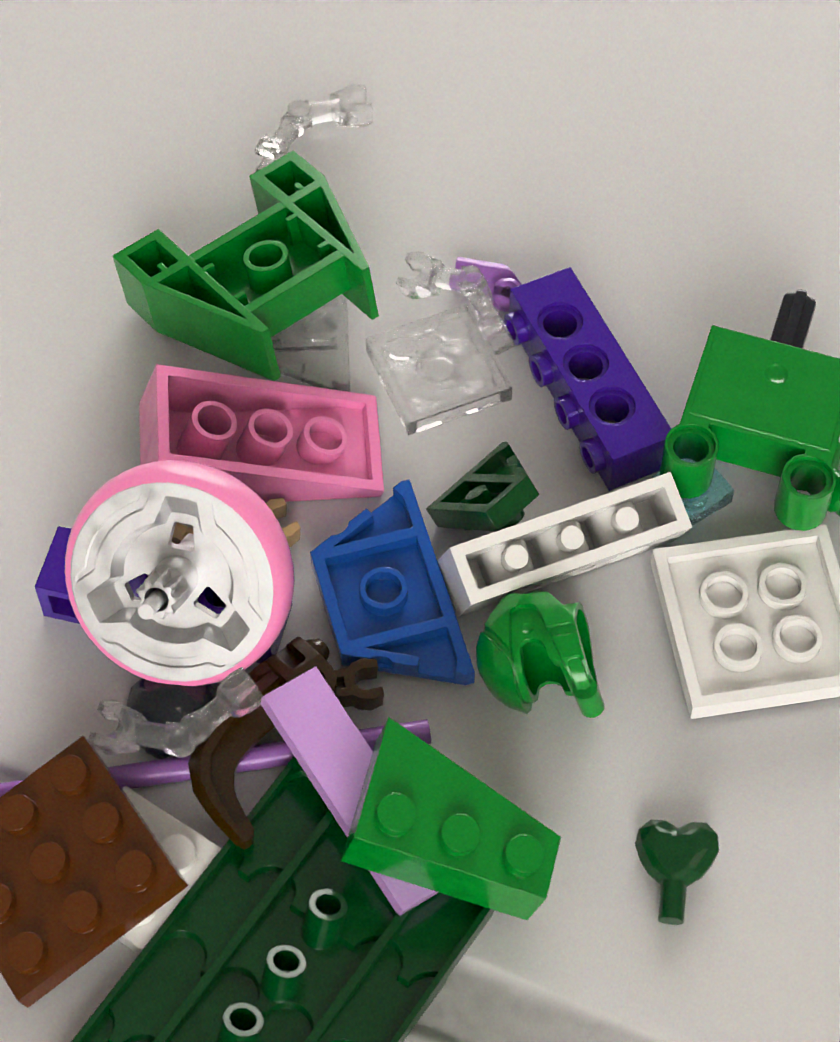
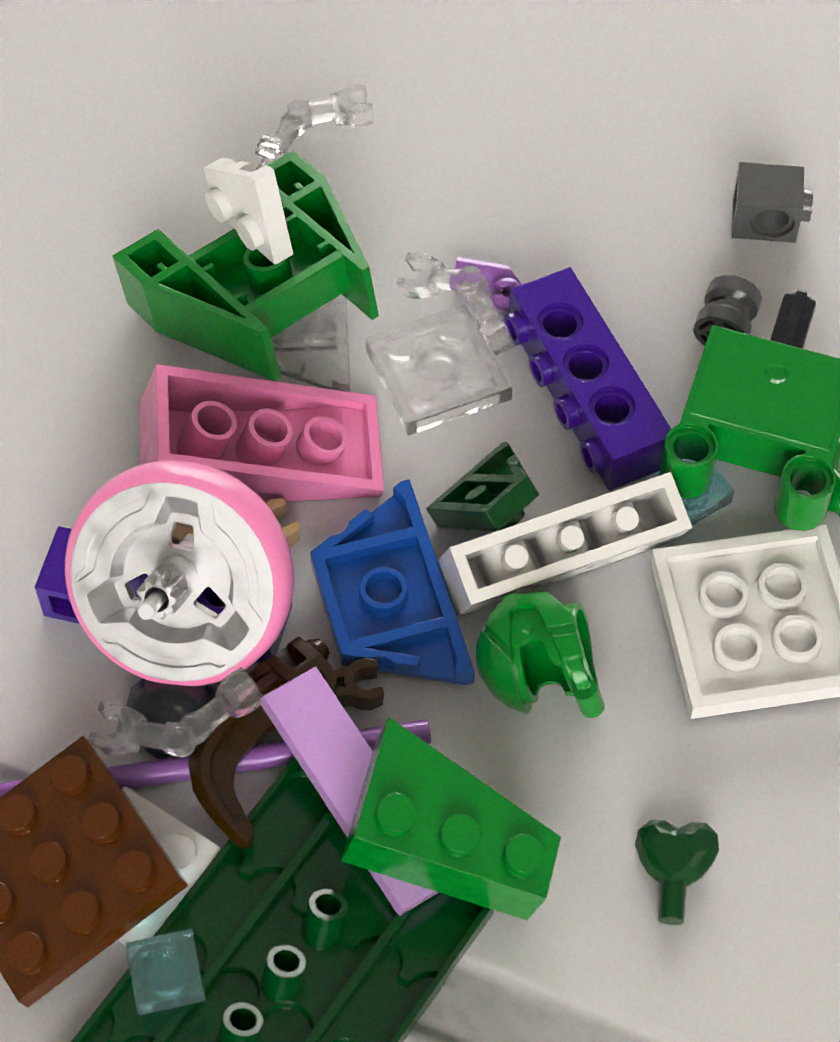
(165, 972): none -> clear light blue plate
(250, 205): none -> white wing
(734, 312): none -> dark grey wheel
(770, 202): none -> dark grey brick

